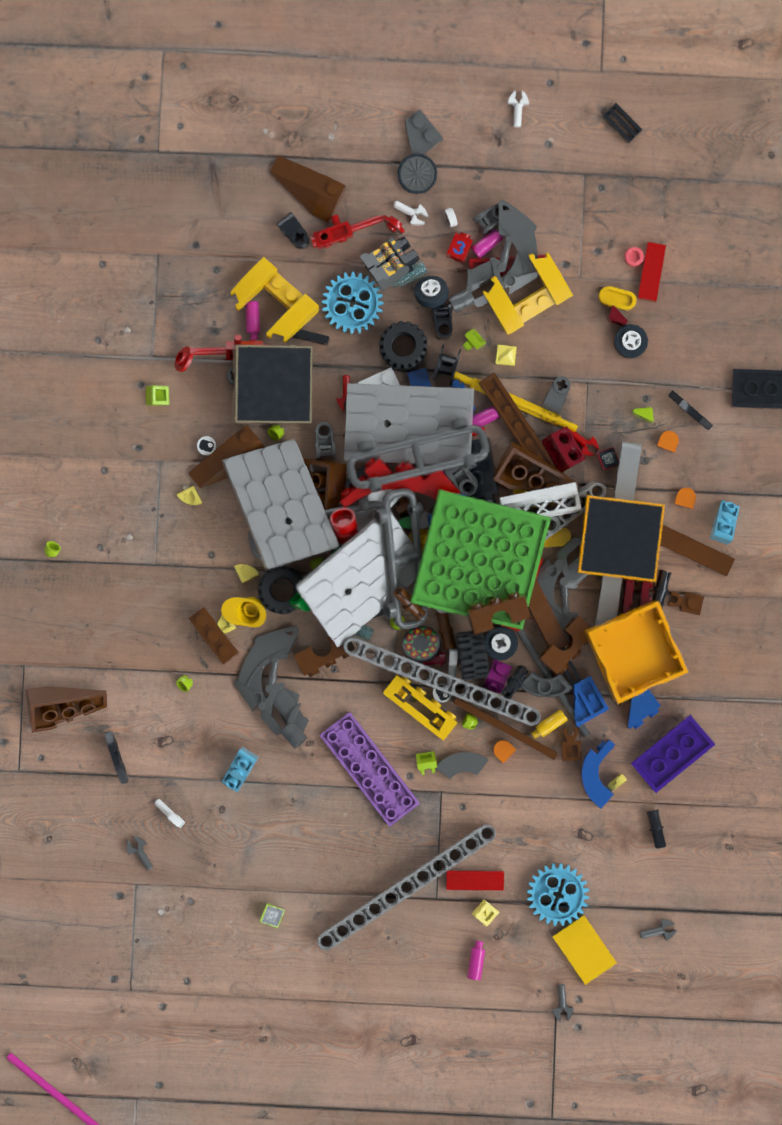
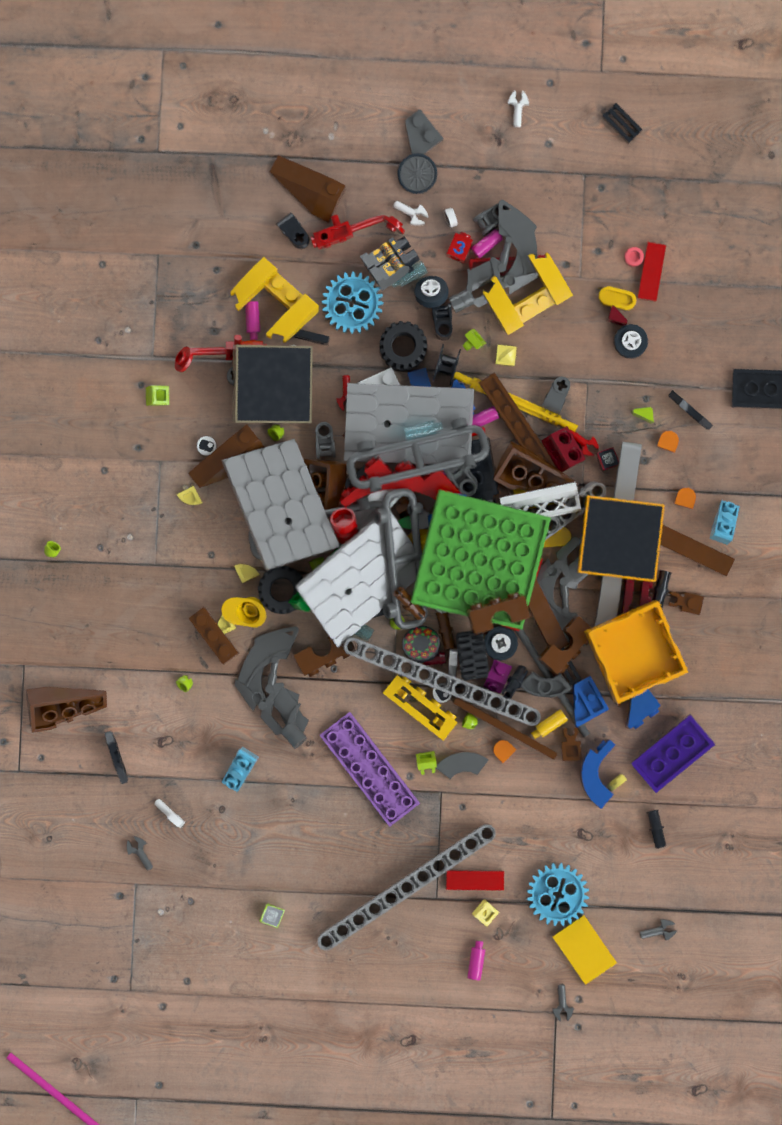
(422, 429): none -> clear light blue cylinder

